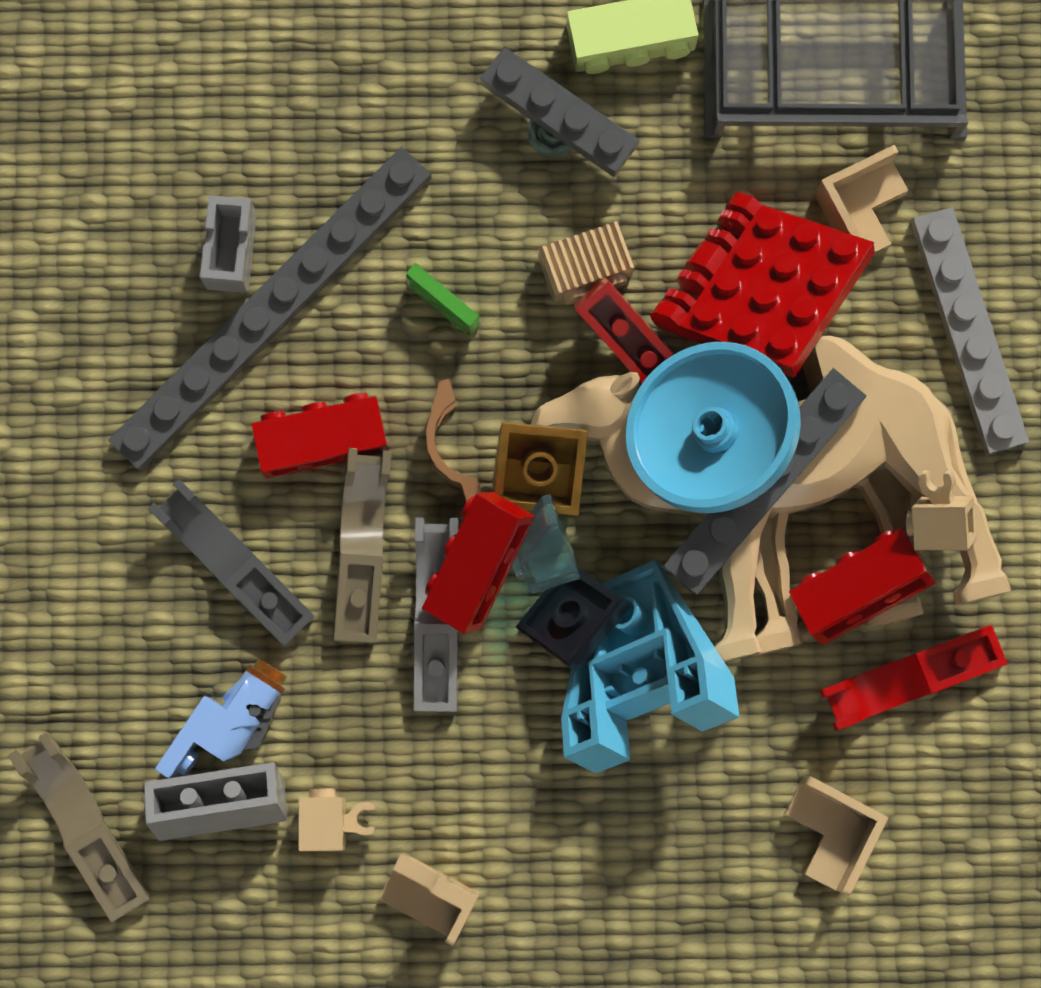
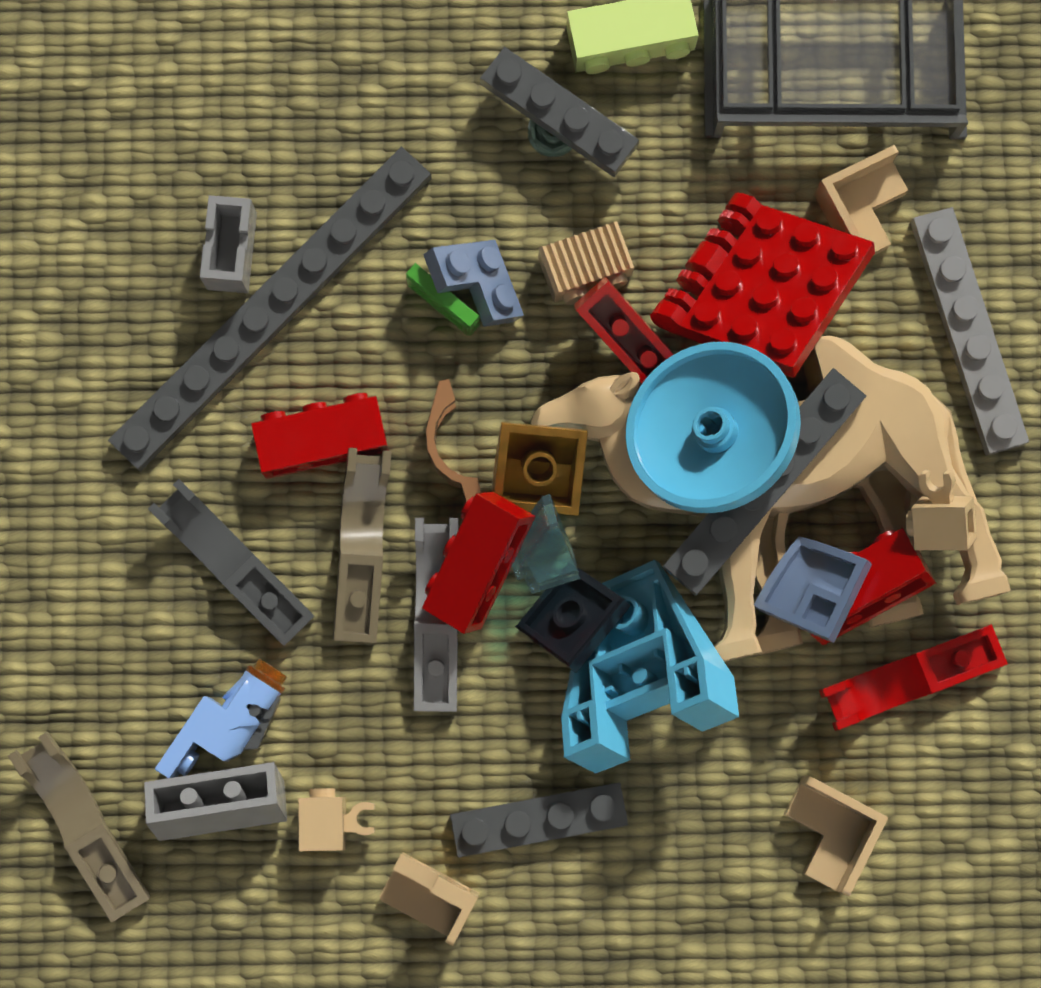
(481, 270): none -> sand blue plate
(539, 819): none -> dark grey plate
(813, 587): none -> sand blue plate

